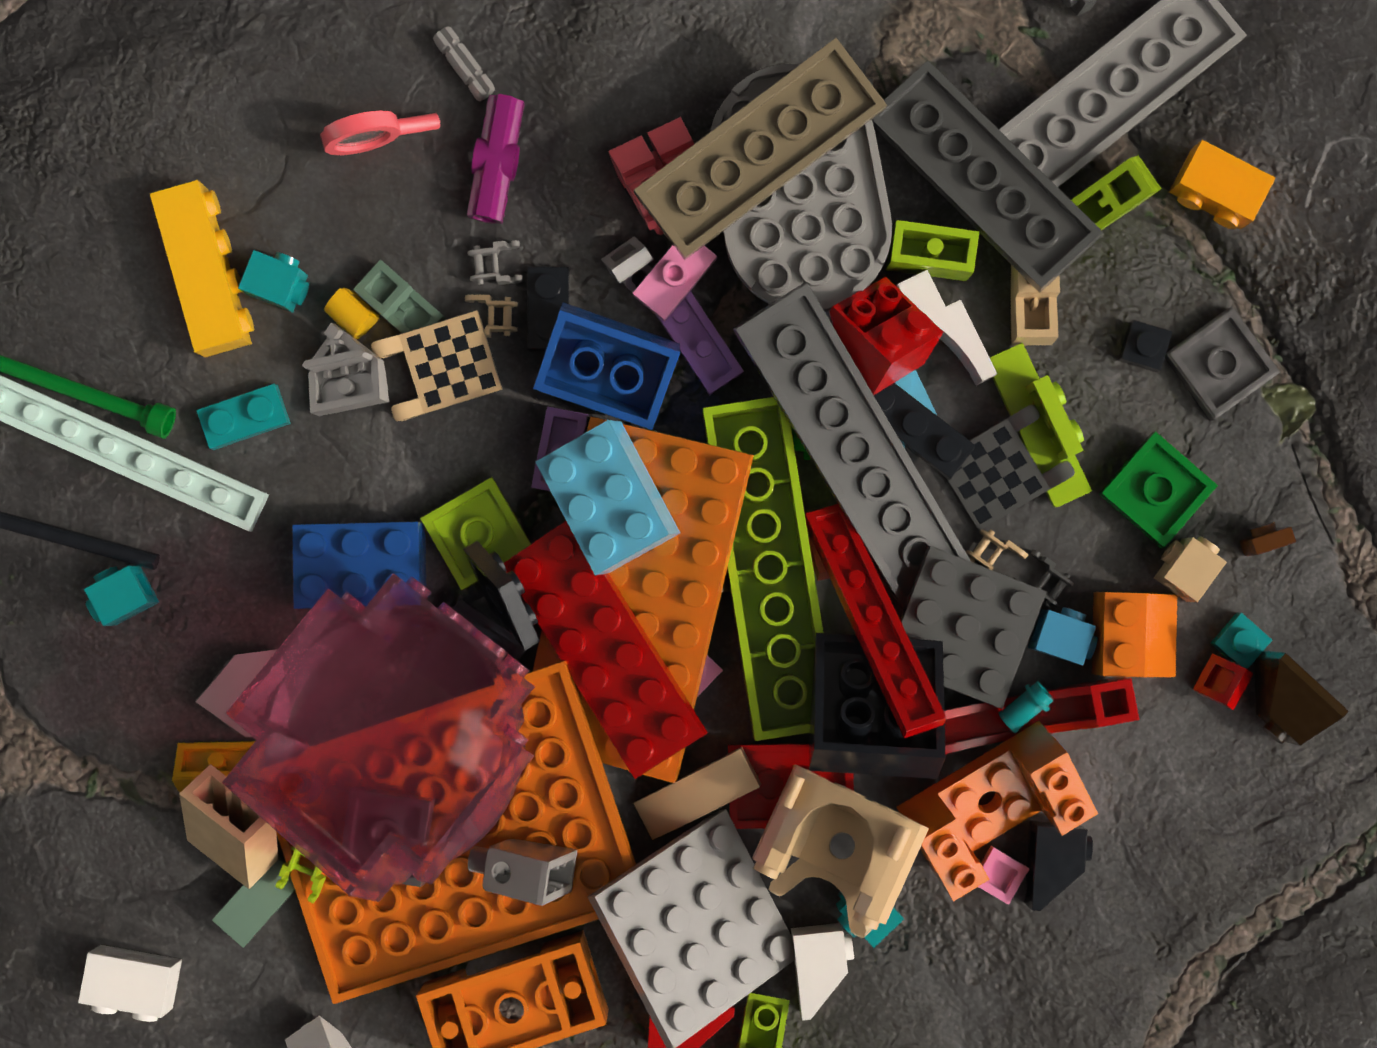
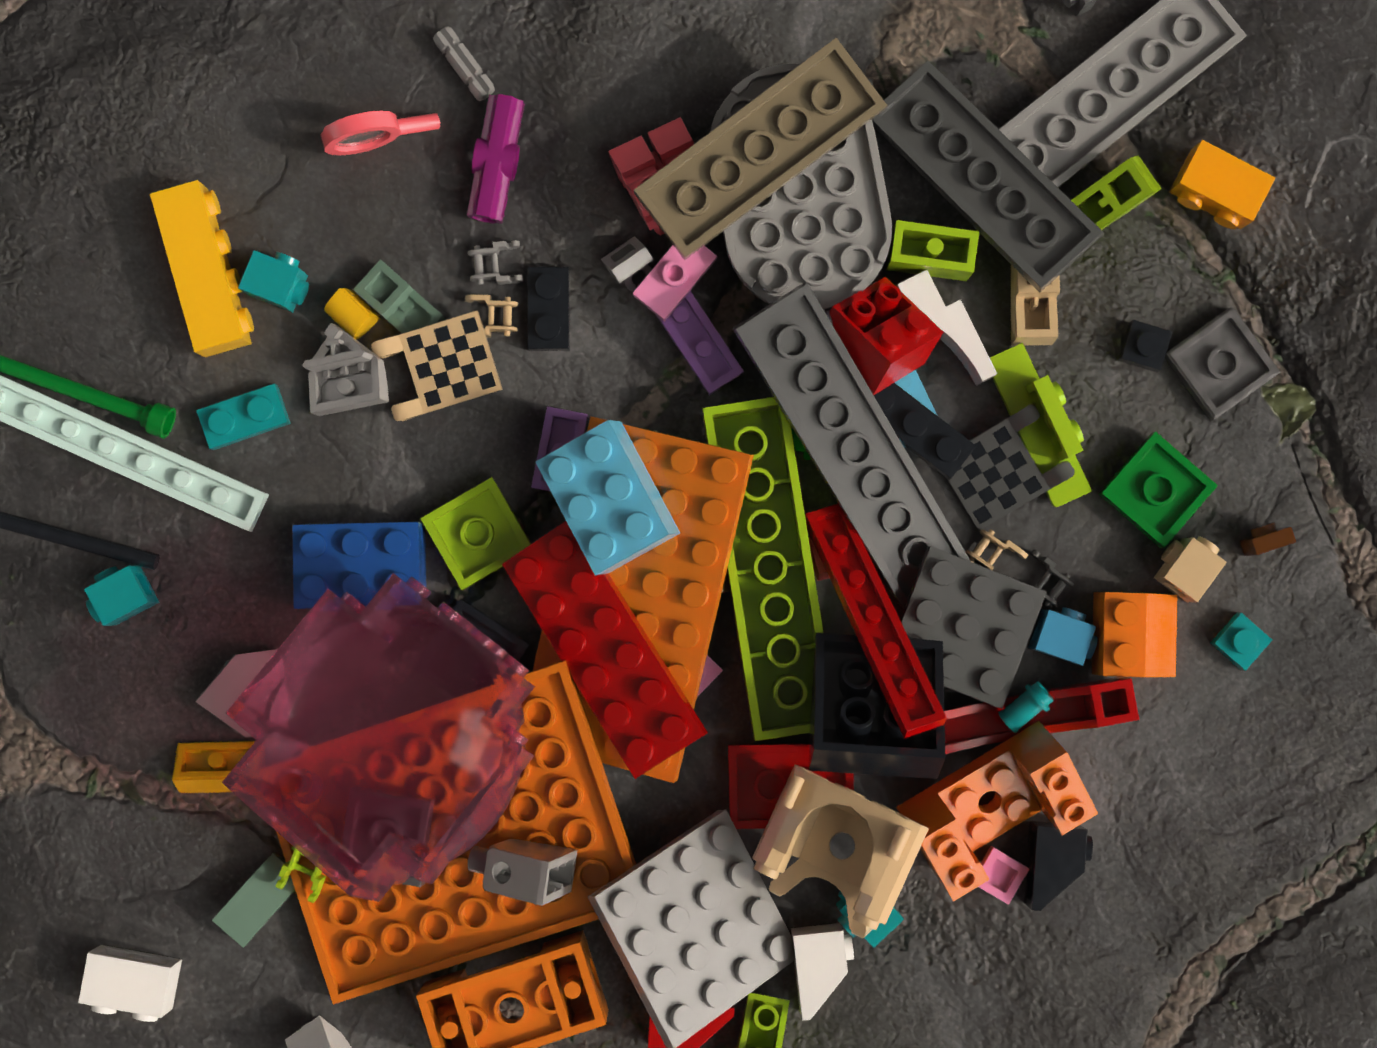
(227, 828): tan brick -> none
(503, 594): black plate -> none
(607, 366): blue brick -> none
(698, 793): tan slope -> none
(1223, 681): red plate -> none
(1292, 700): dark brown slope -> none

